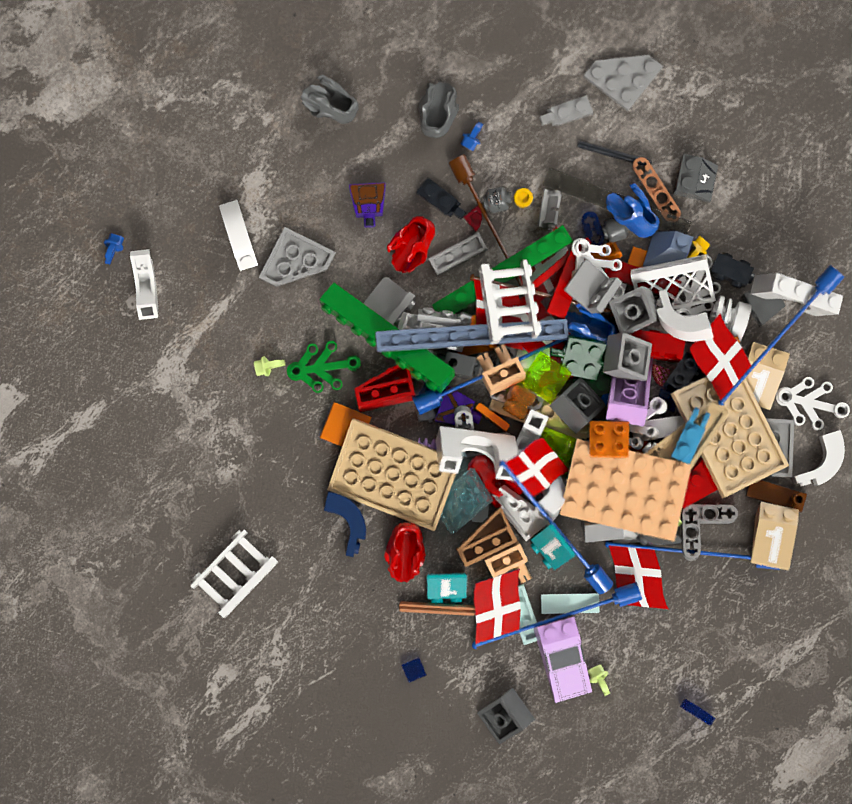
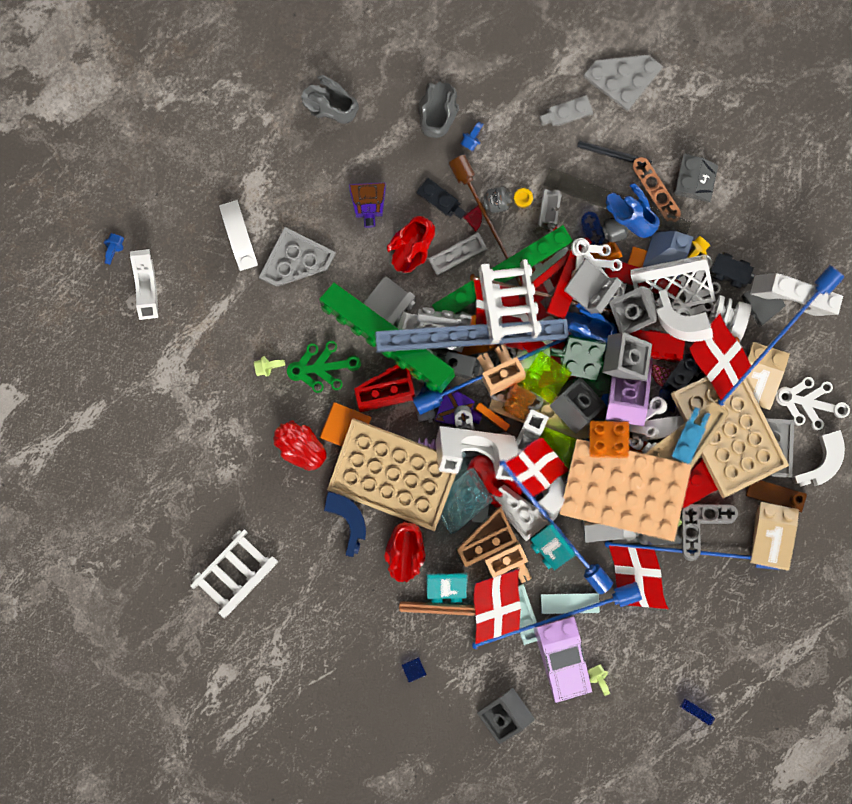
(299, 446): none -> red hair

